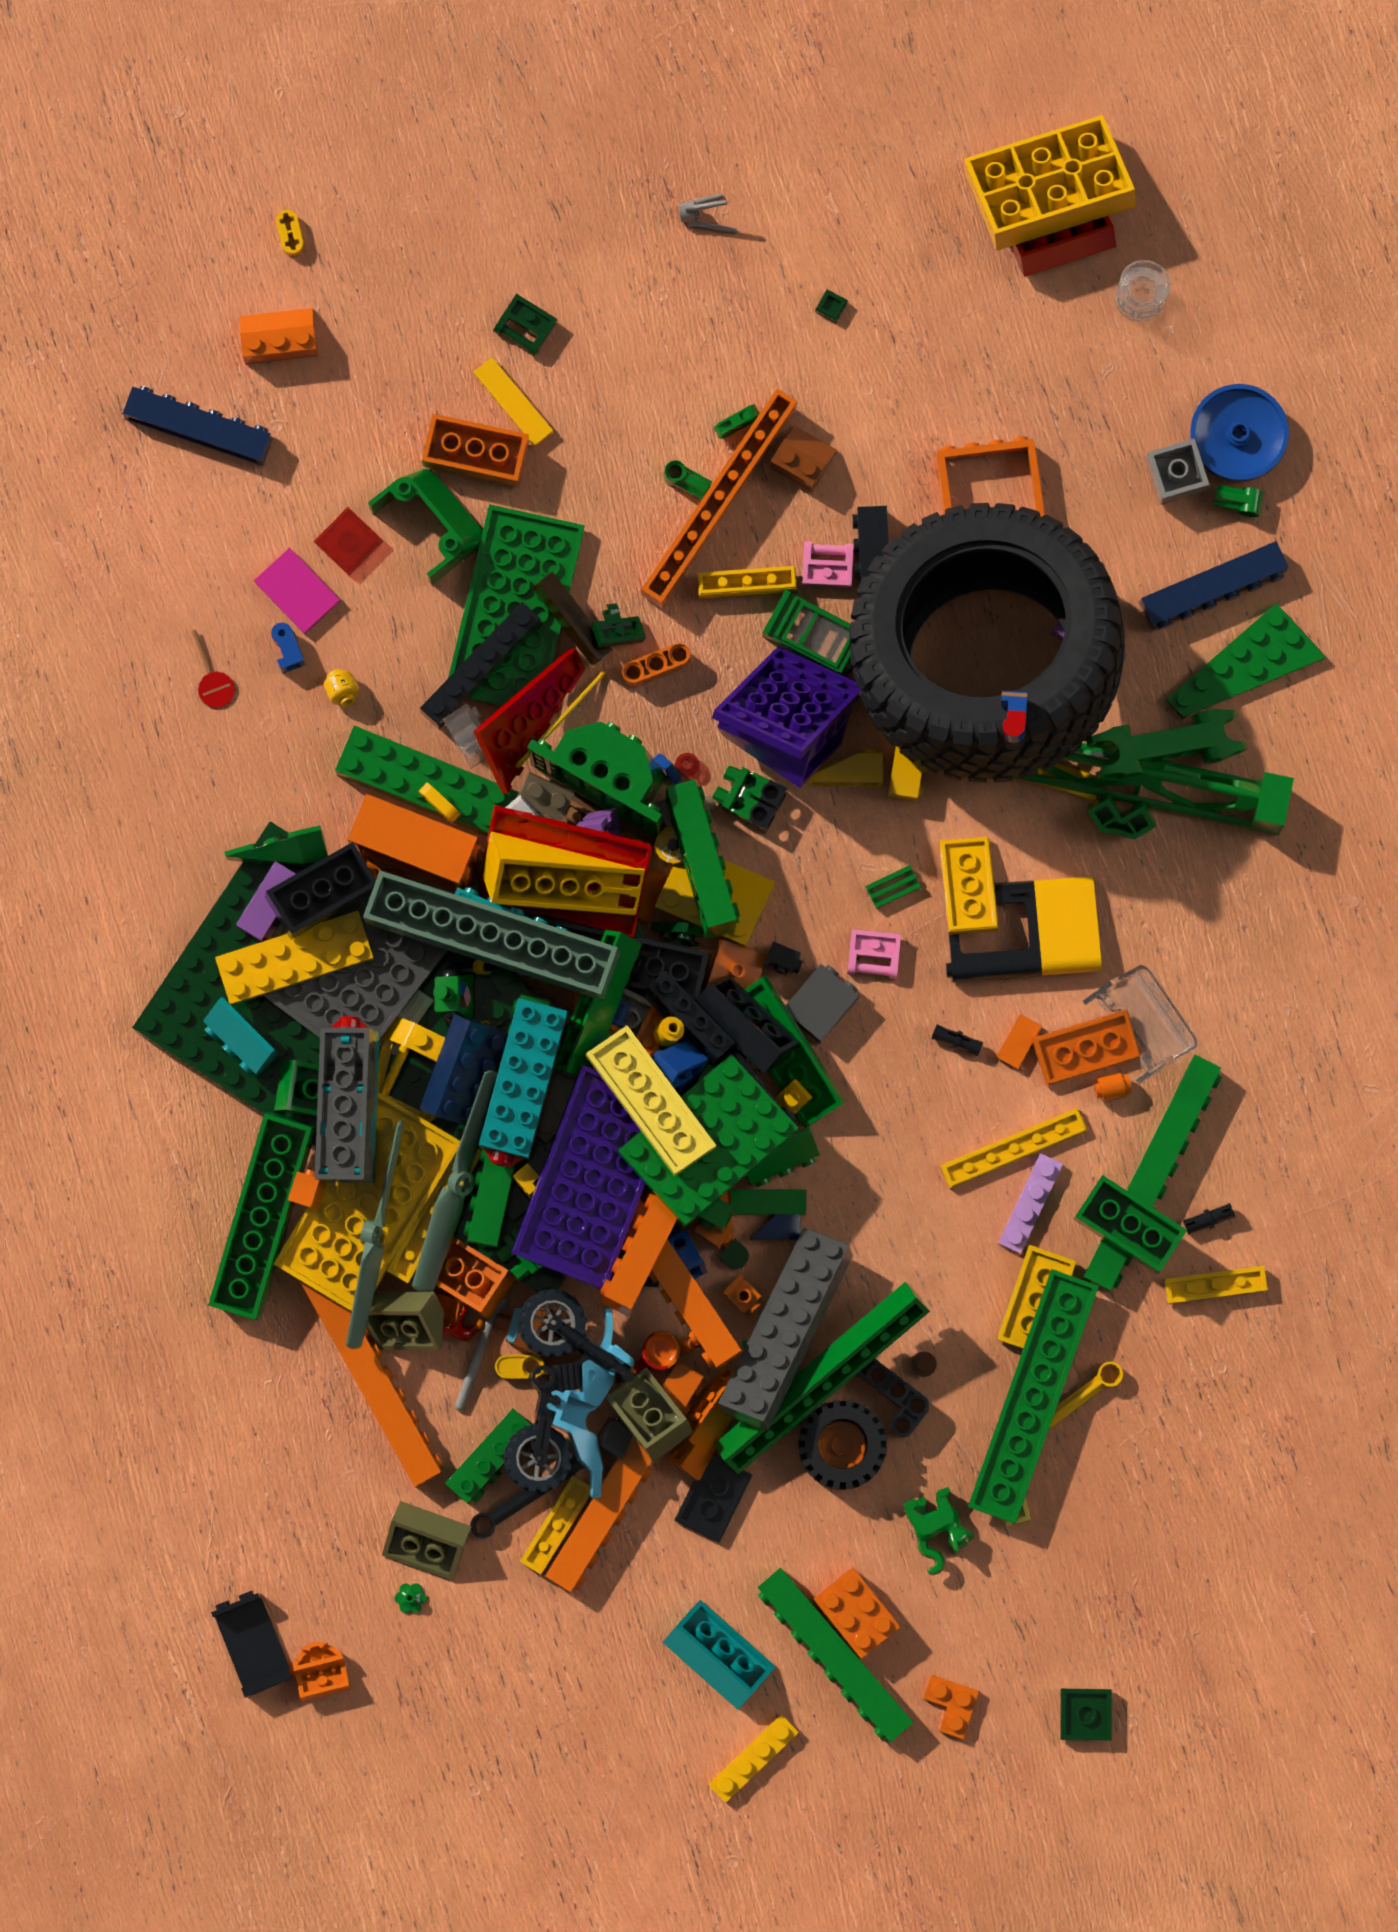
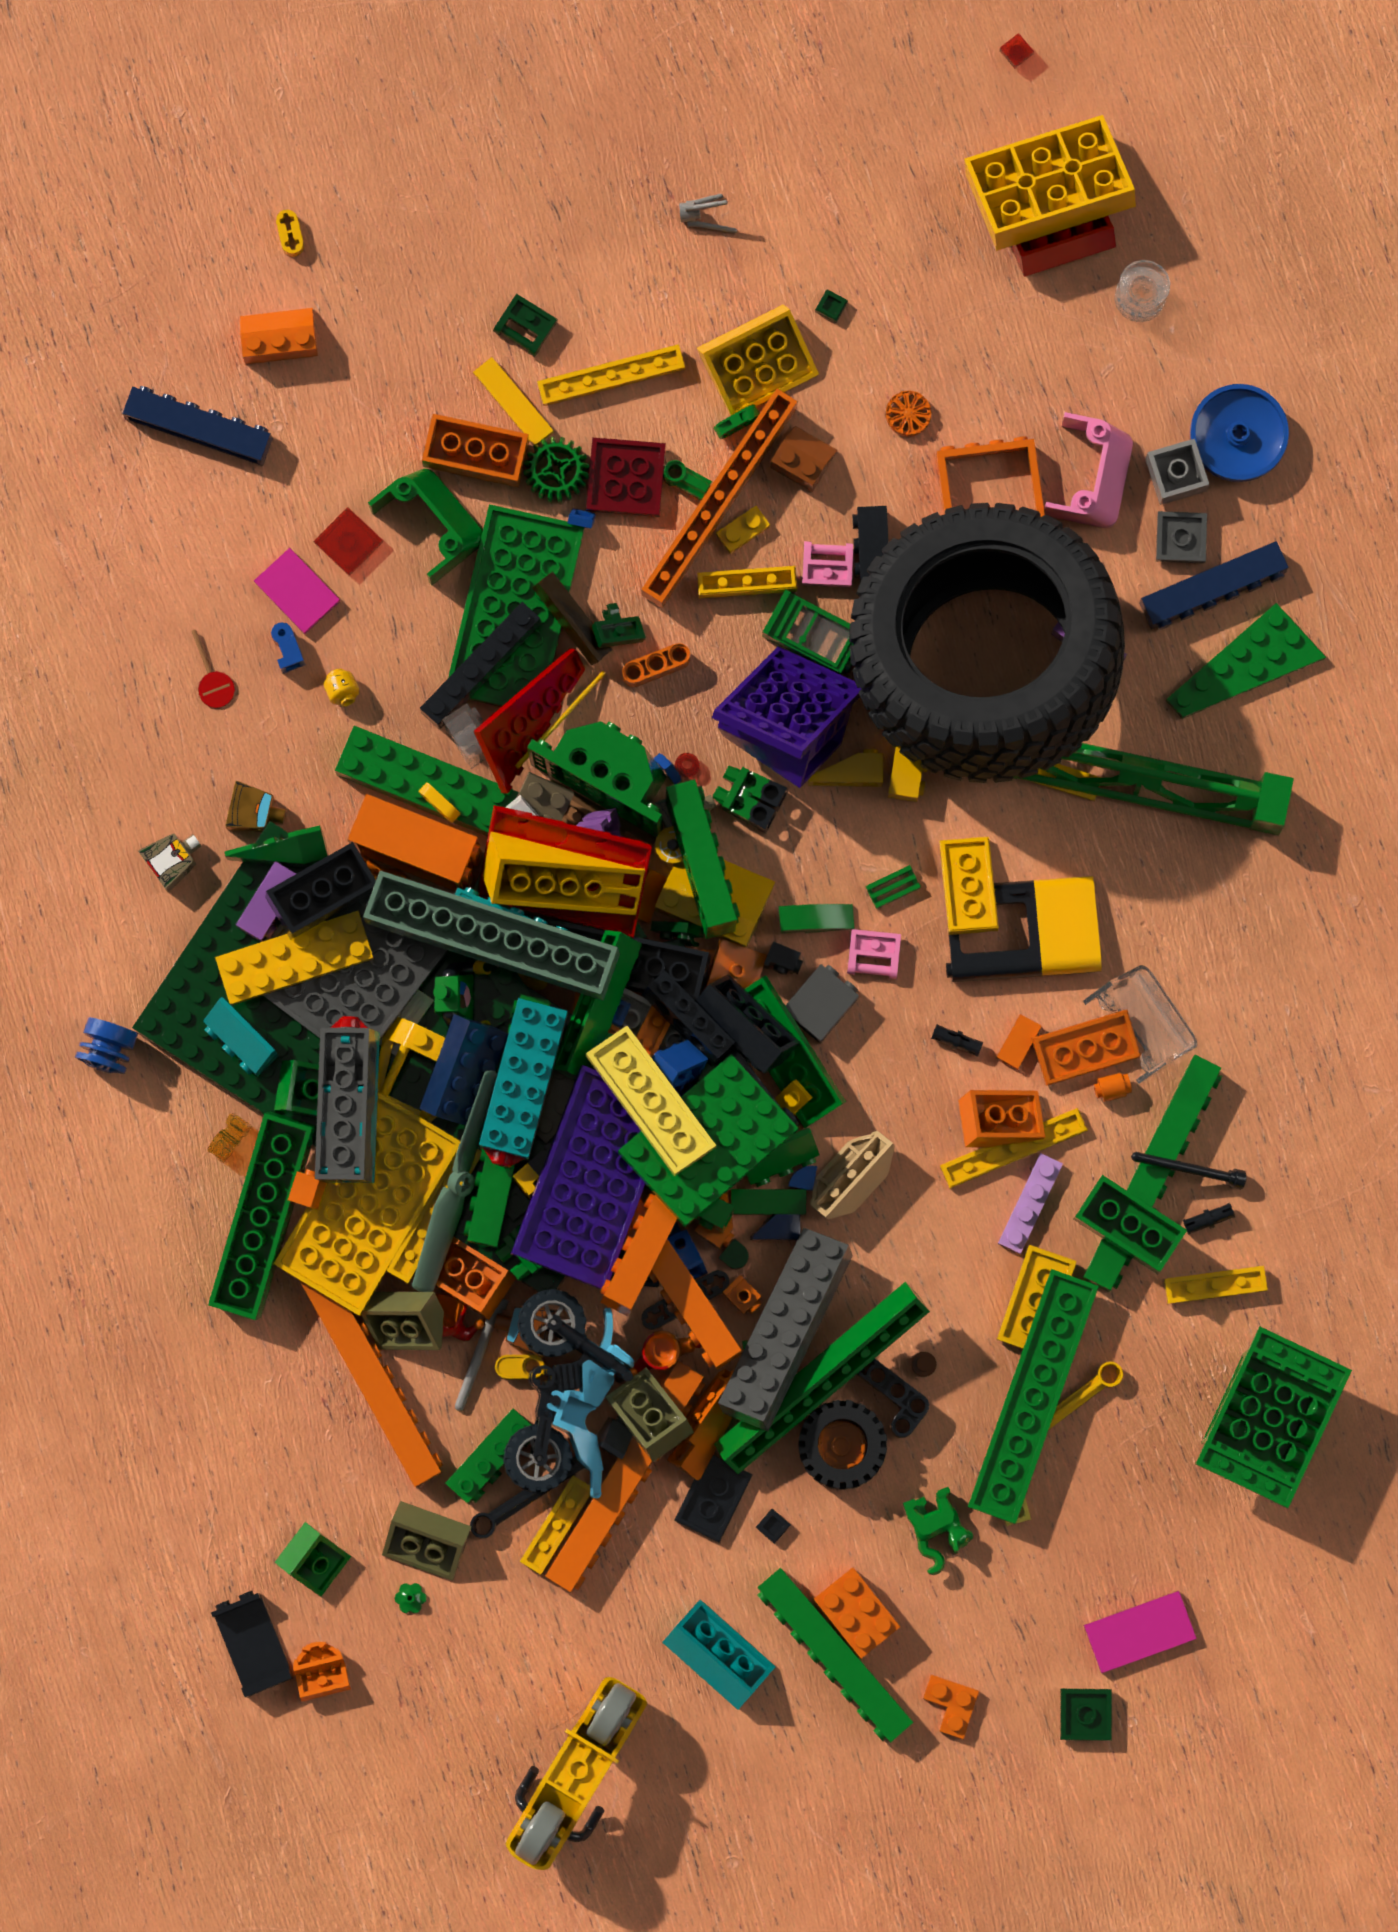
(106, 1045): none -> blue wheel
(170, 859): none -> torso
(230, 1137): none -> clear yellow leg
(252, 809): none -> pearl gold torso
(312, 1559): none -> green slope
(372, 1253): sand green piece -> none
(565, 464): none -> green gear
(574, 1776): none -> yellow piece
(581, 518): none -> blue tile
(611, 375): none -> yellow plate
(625, 477): none -> dark red plate
(654, 1308): none -> black beam
(668, 1031): yellow brick -> none
(743, 529): none -> yellow plate
(753, 1758): yellow plate -> none
(758, 360): none -> yellow slope
(773, 1526): none -> black tile
(804, 1178): none -> blue tile
(816, 918): none -> green slope
(852, 1175): none -> tan wedge
(908, 413): none -> orange wheel
(1000, 1117): none -> orange slope
(1015, 723): leg -> none
(1016, 50): none -> clear red plate
(1102, 505): none -> bright pink windscreen
(1129, 752): green piece -> none
(1130, 823): green brick -> none
(1140, 1632): none -> dark pink tile
(1181, 537): none -> dark grey plate
(1234, 1178): none -> black piece
(1245, 501): green piece -> none
(1272, 1416): none -> green wedge

